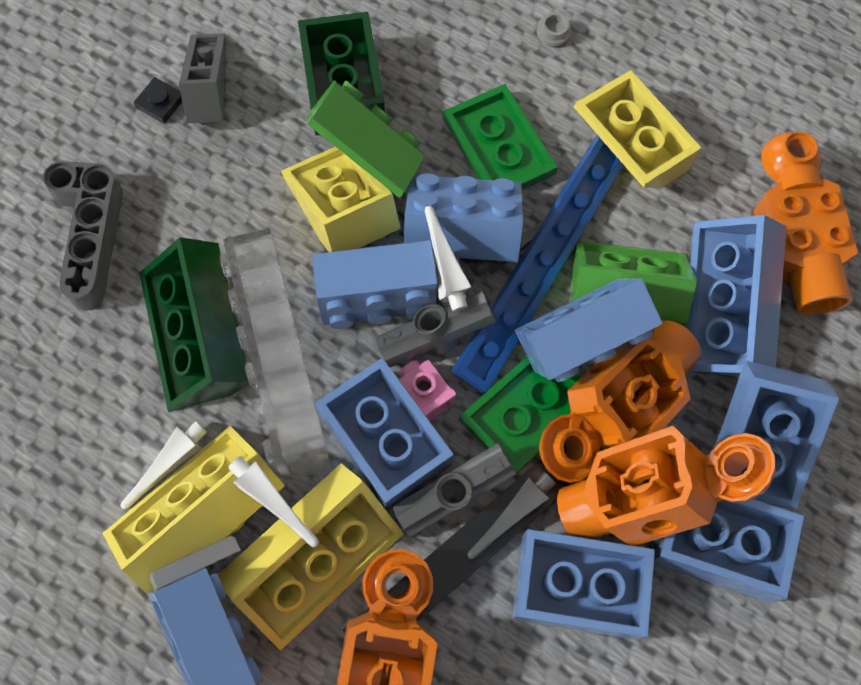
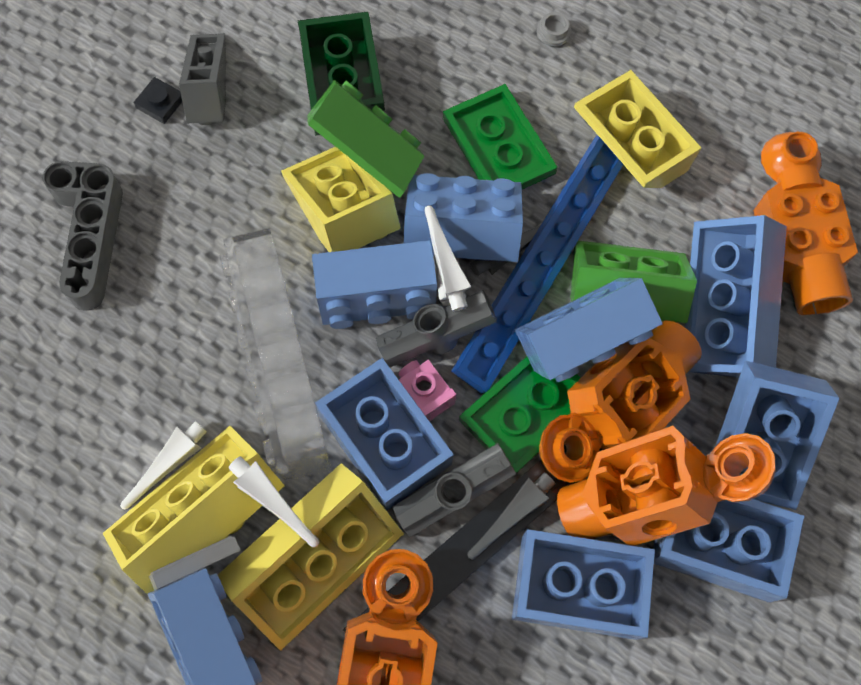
(193, 324): dark green slope -> none

